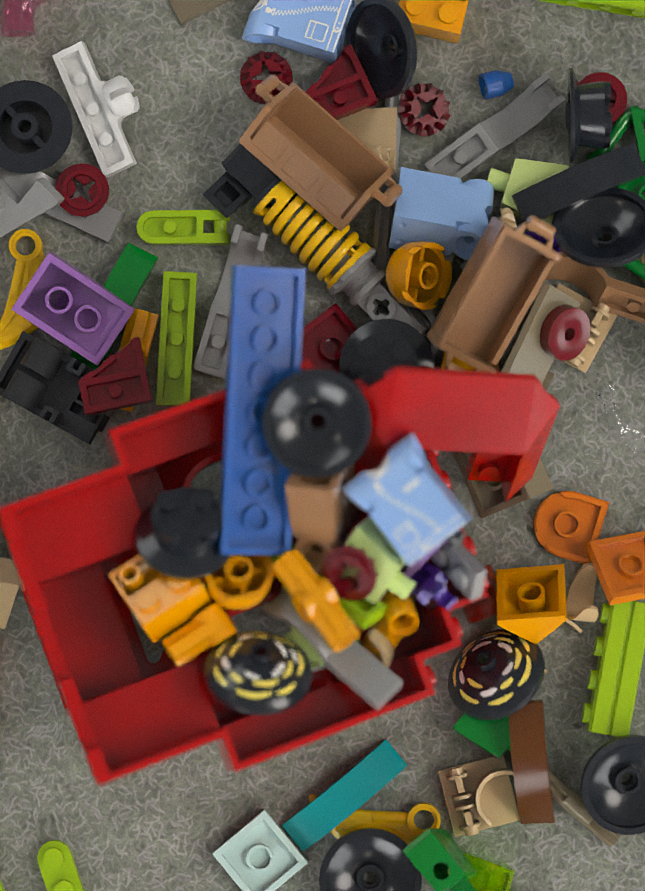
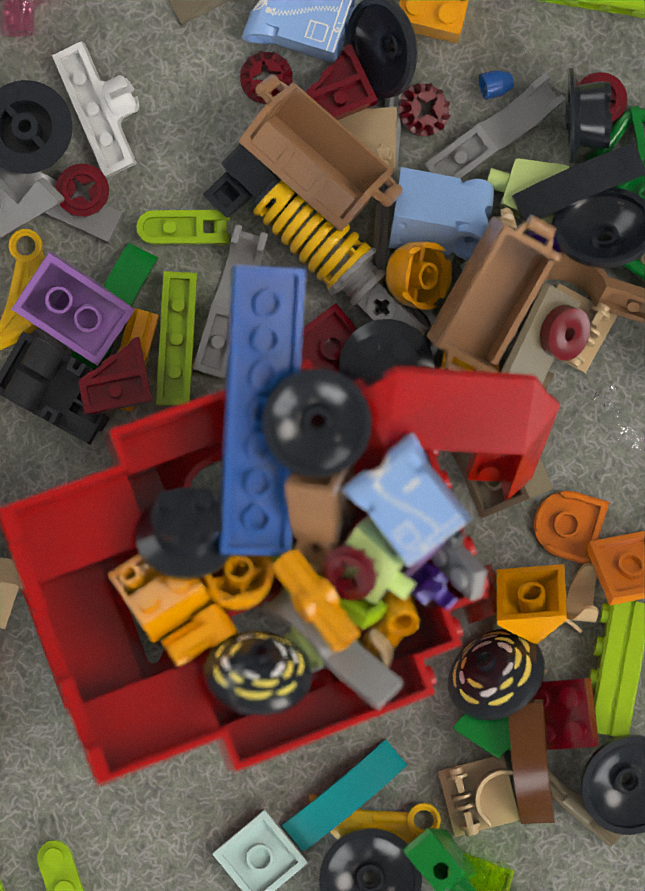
(569, 713): none -> dark red plate

